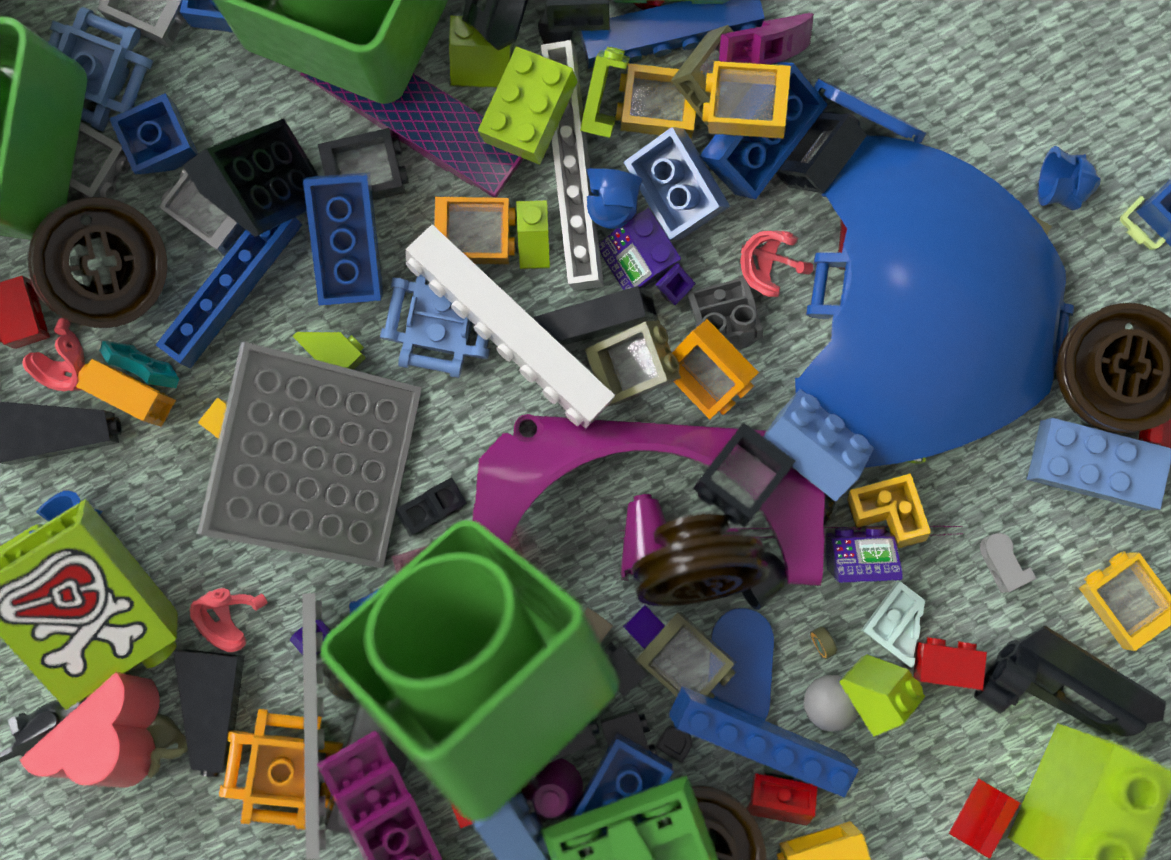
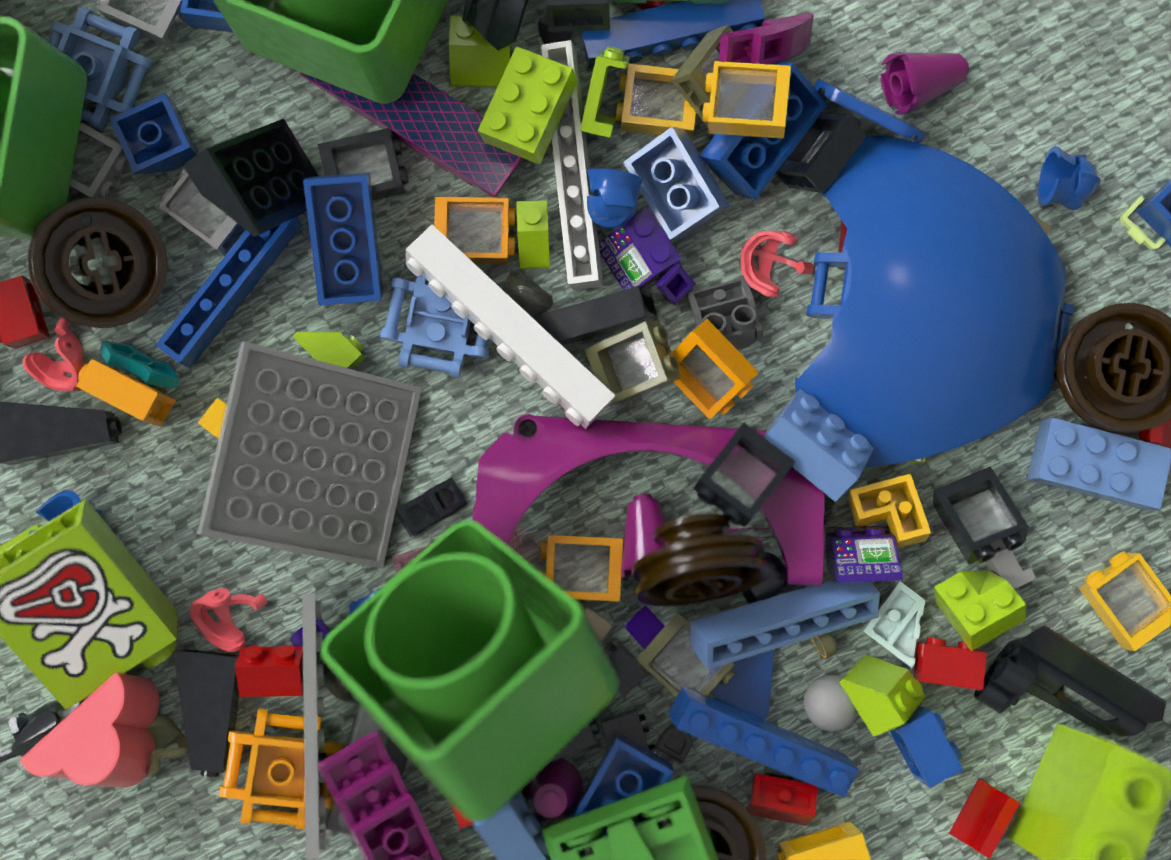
(270, 671): none -> red brick
(527, 294): none -> clear smoke hair
(581, 566): none -> window
(782, 621): none -> medium blue brick
(920, 77): none -> magenta cone
(927, 747): none -> blue slope
(979, 606): none -> lime slope
(980, 516): none -> black window

